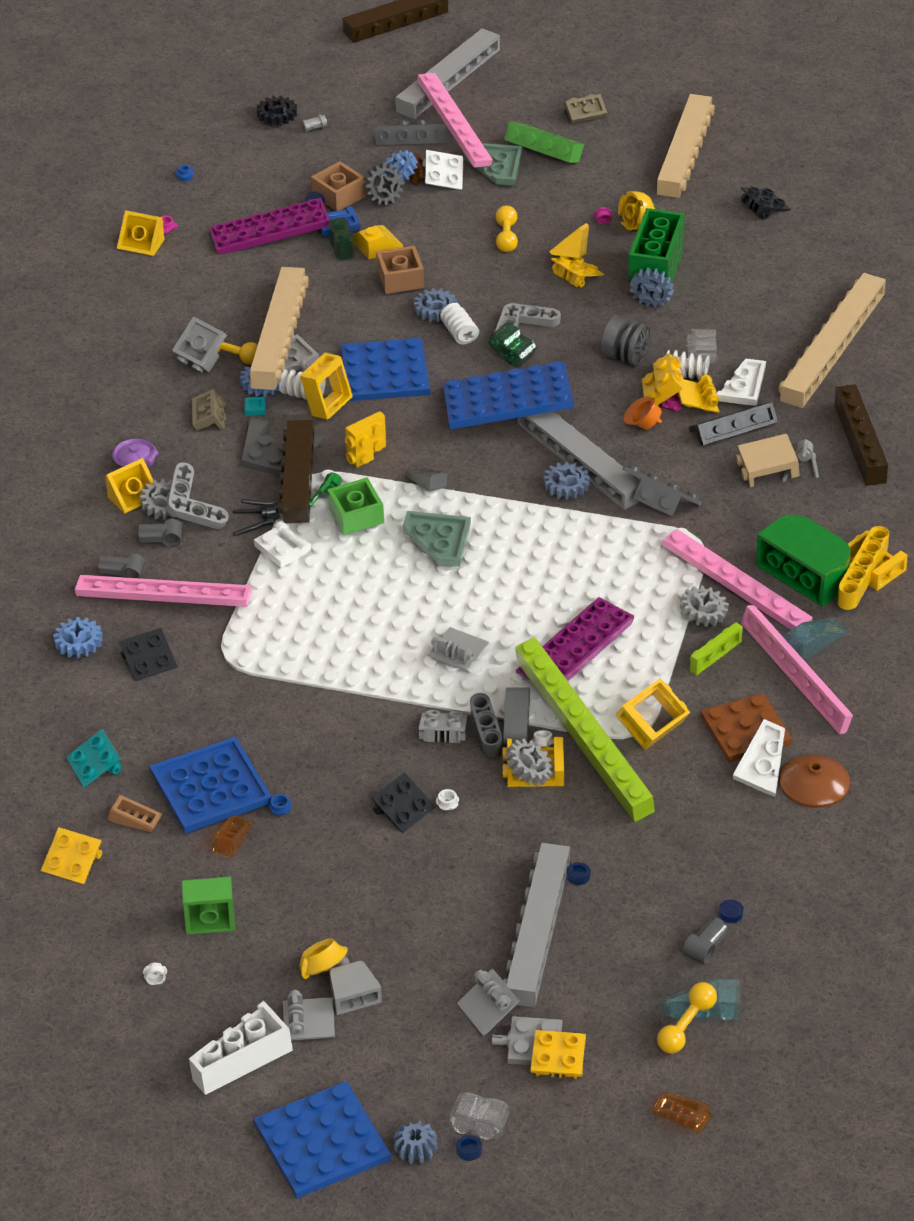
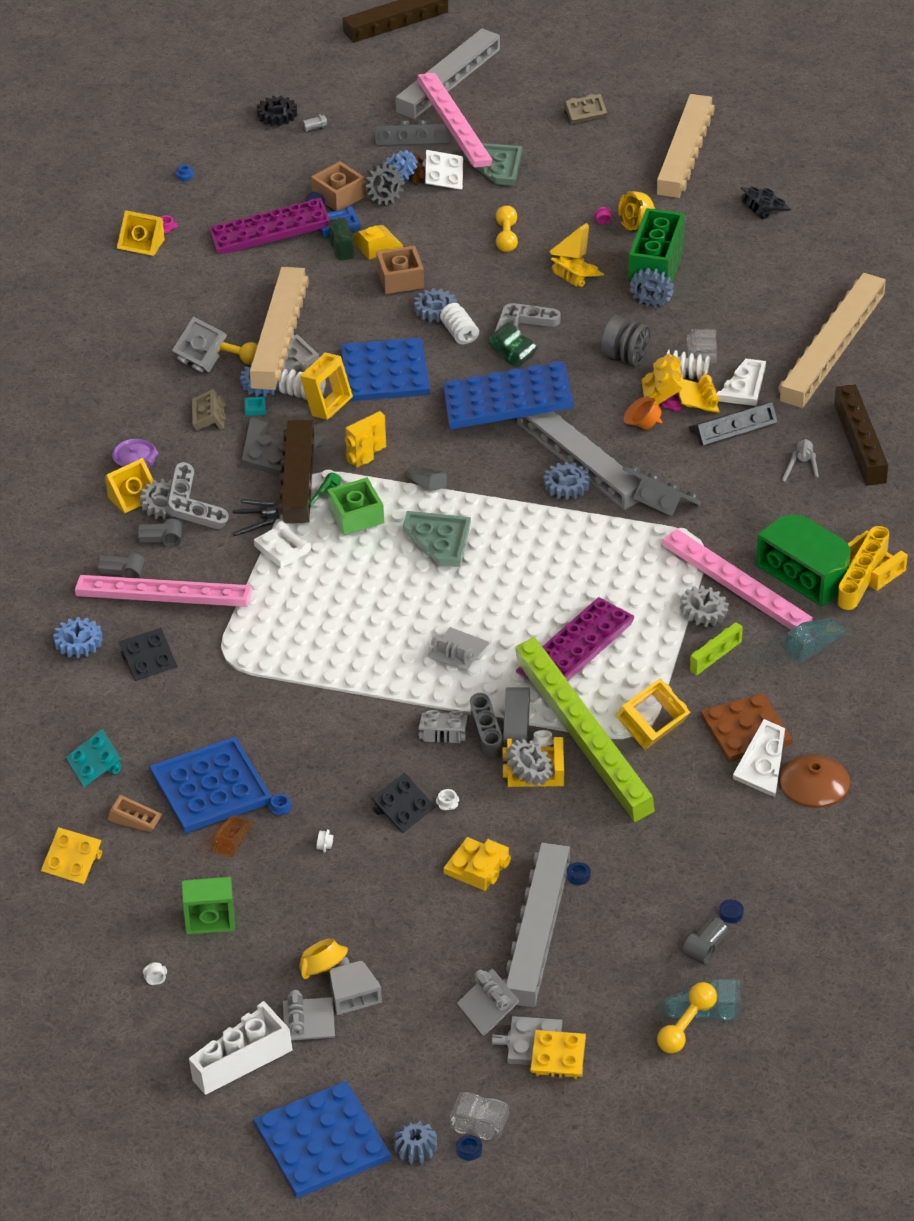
(324, 840): none -> white plate
(478, 862): none -> yellow plate
(544, 142): bright green brick -> none
(697, 1118): clear orange slope -> none
(767, 457): tan panel -> none
(797, 669): bright pink plate -> none

